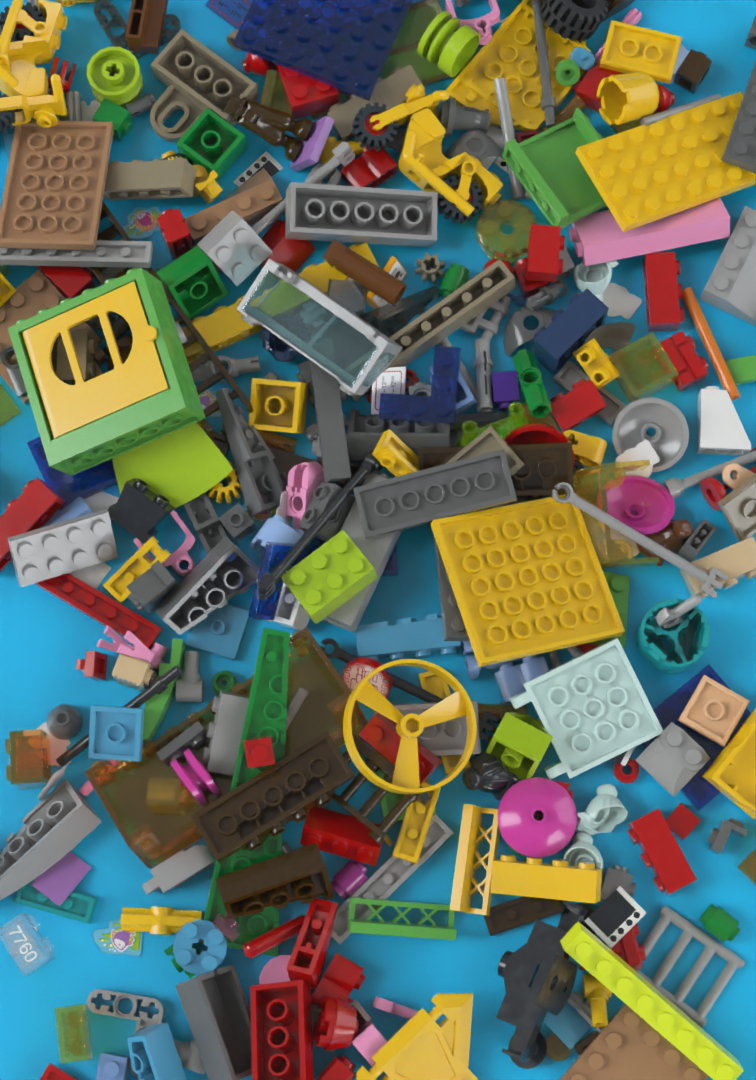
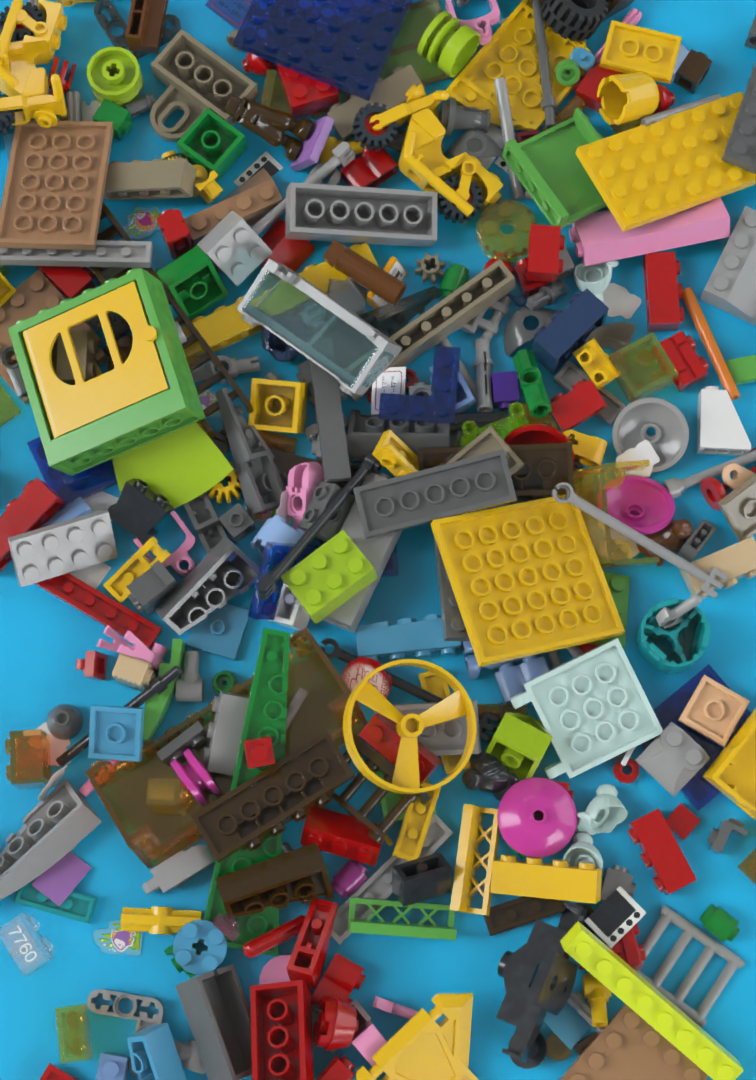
(421, 879): none -> black brick

